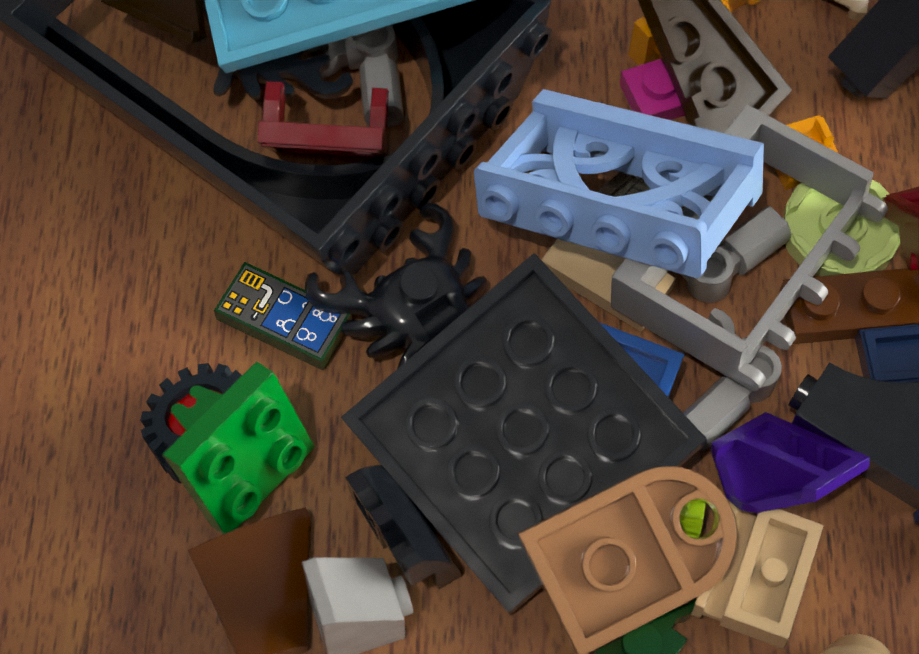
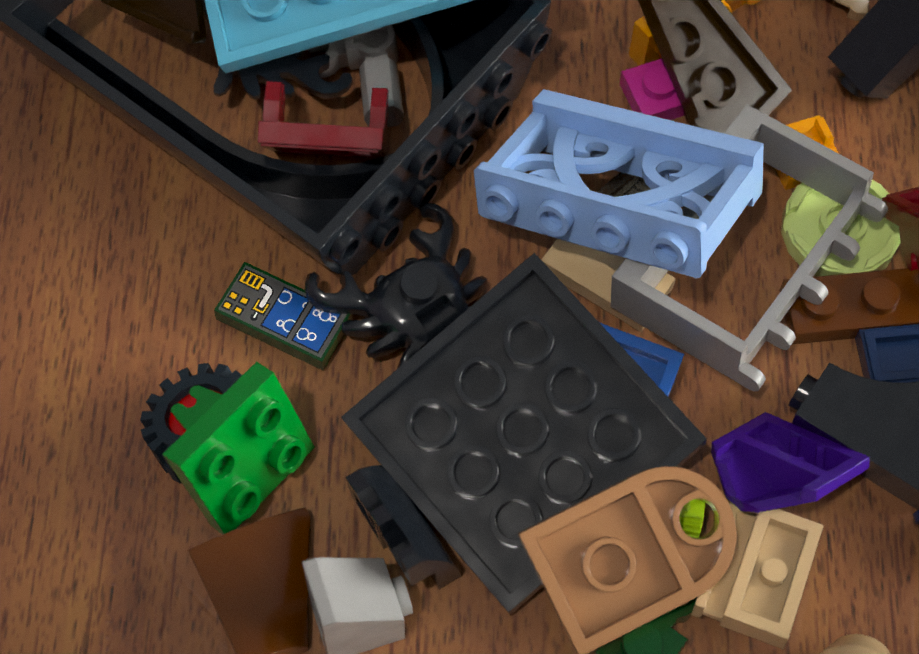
(727, 399): light grey bar -> none
(739, 254): light grey bar -> none

